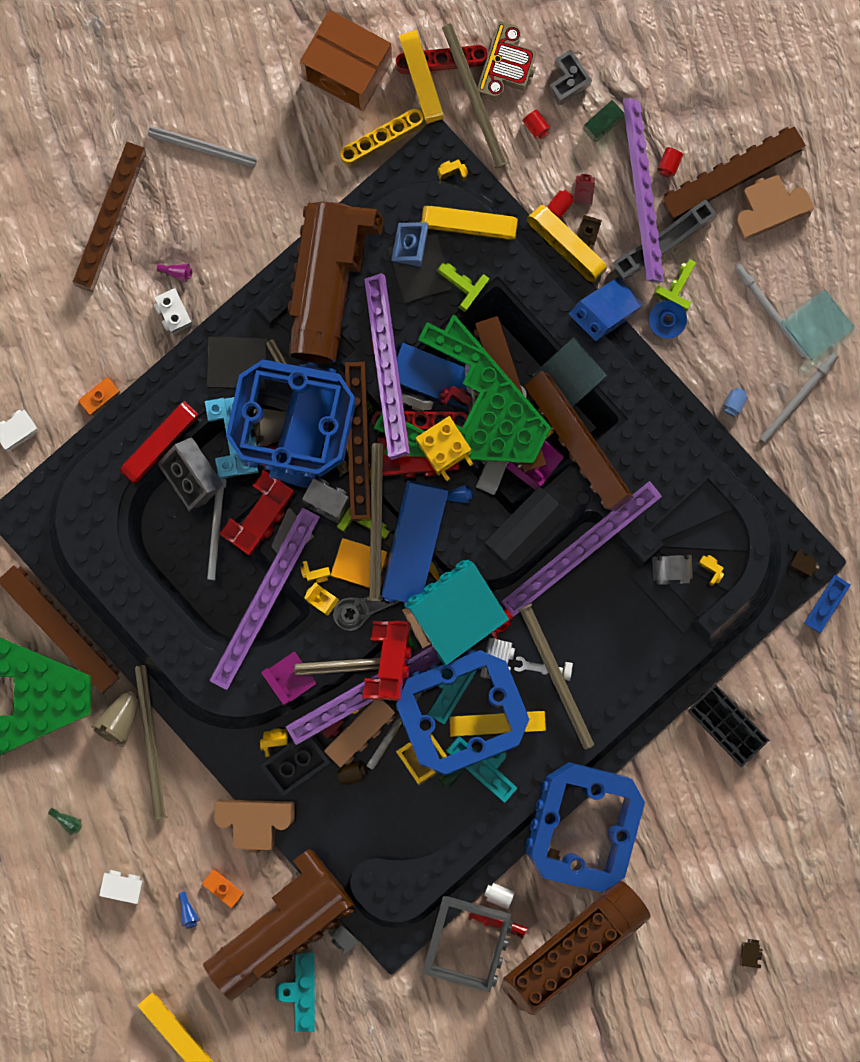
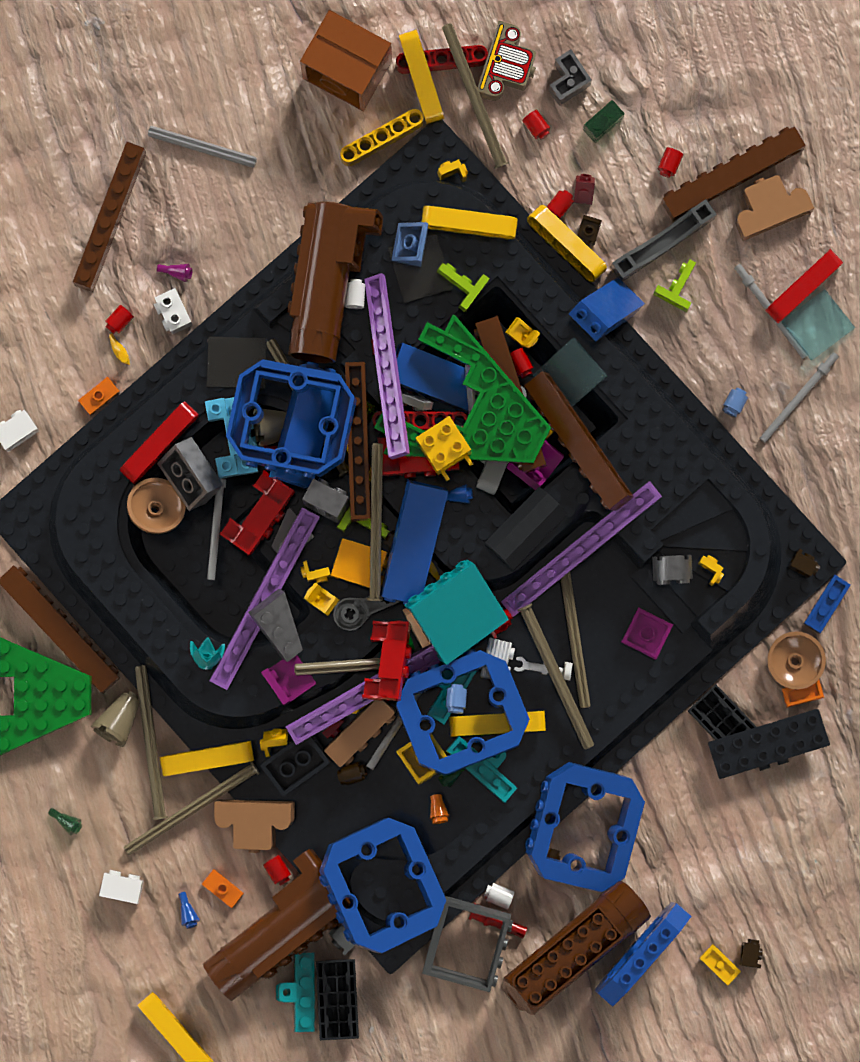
(118, 319): none -> red brick
(119, 350): none -> yellow bar
(156, 494): none -> medium nougat dish
(192, 808): none -> dark tan axle
(206, 656): none -> teal piece
(206, 758): none -> yellow beam
(277, 624): none -> flat silver wedge
(277, 870): none -> red brick
(337, 999): none -> black piece
(338, 890): none -> blue panel
(355, 294): none -> white brick
(438, 810): none -> orange cone
(456, 699): none -> medium blue brick
(458, 394): dark red bracket -> none
(521, 363): none -> red brick
(522, 333): none -> yellow bracket
(575, 641): none -> dark tan axle
(642, 953): none -> blue panel
(643, 191): medium lavender plate -> none
(647, 633): none -> magenta tile
(665, 328): blue dish -> none
(720, 964): none -> yellow plate
(768, 744): none -> black bracket
(795, 697): none -> orange plate
(804, 286): none -> red beam
(809, 656): none -> medium nougat dish

